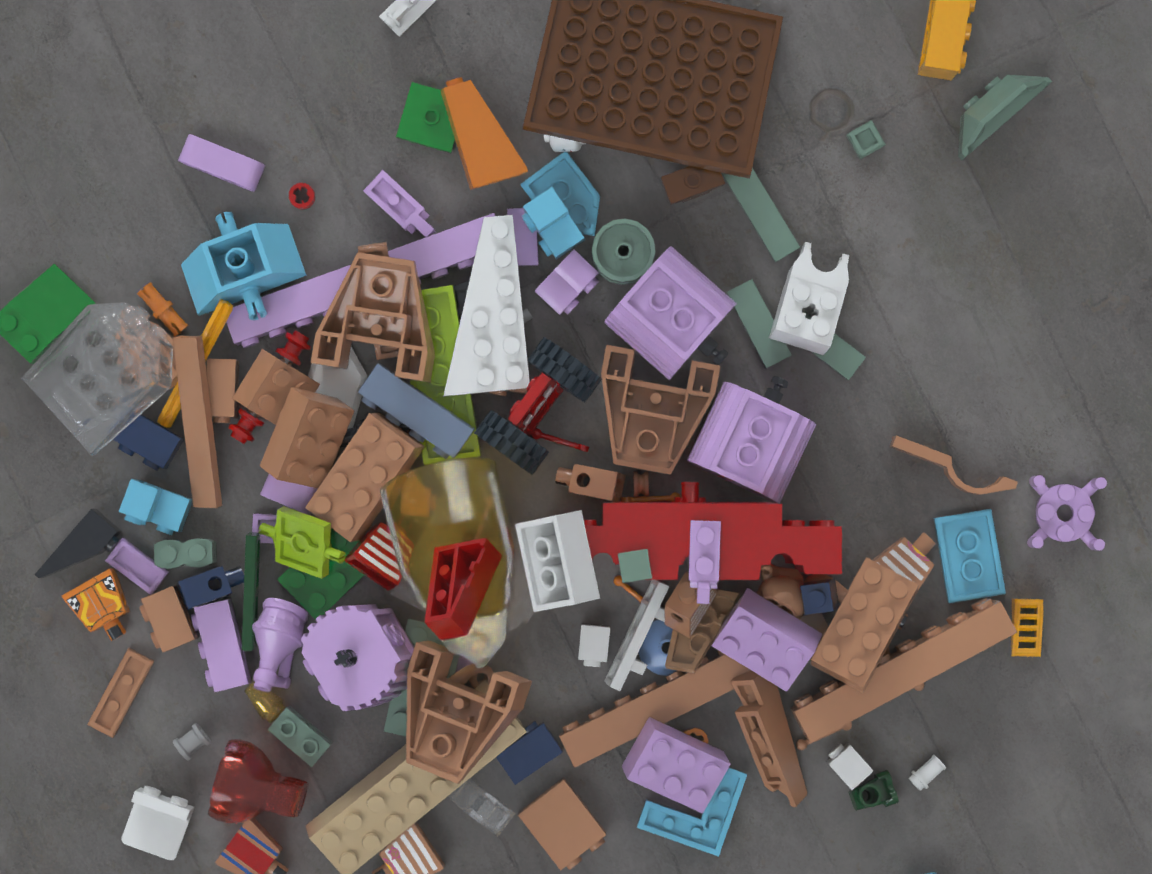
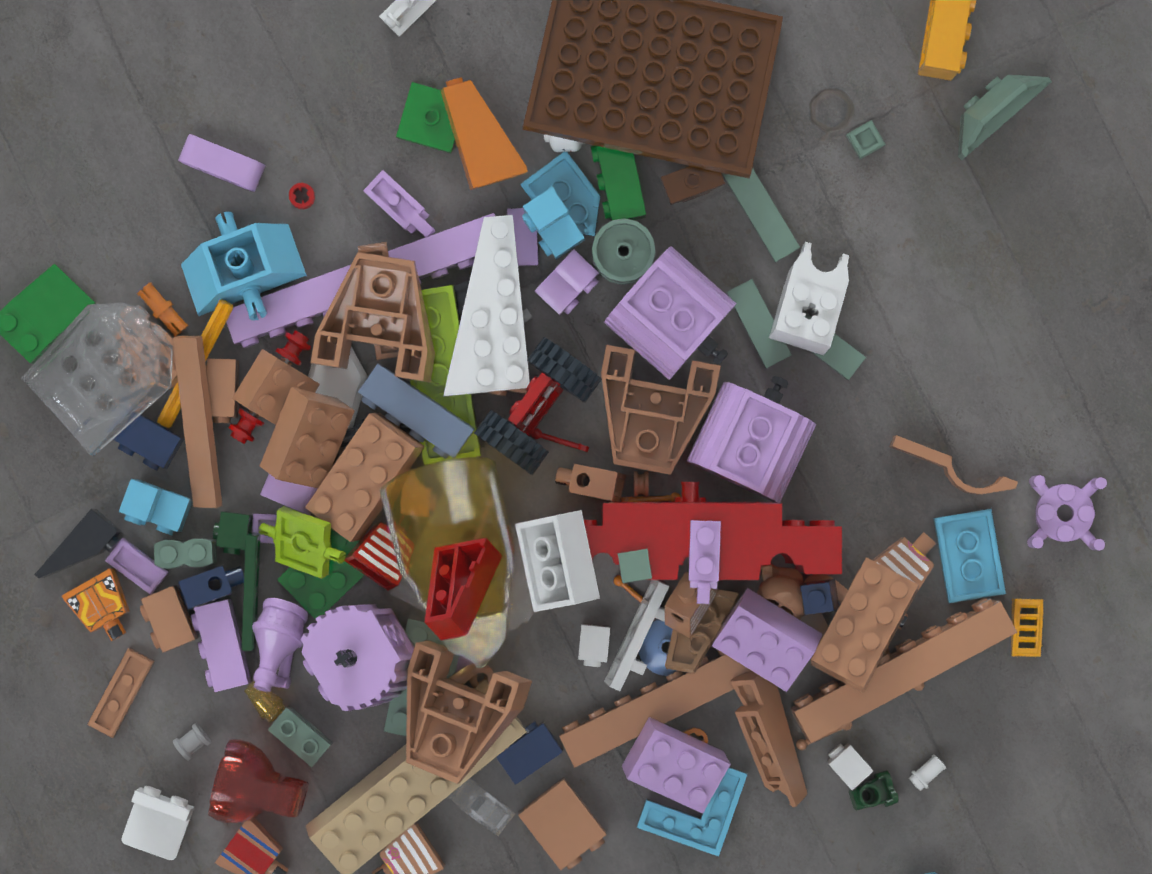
(232, 531): none -> dark green brick
(620, 183): none -> green brick

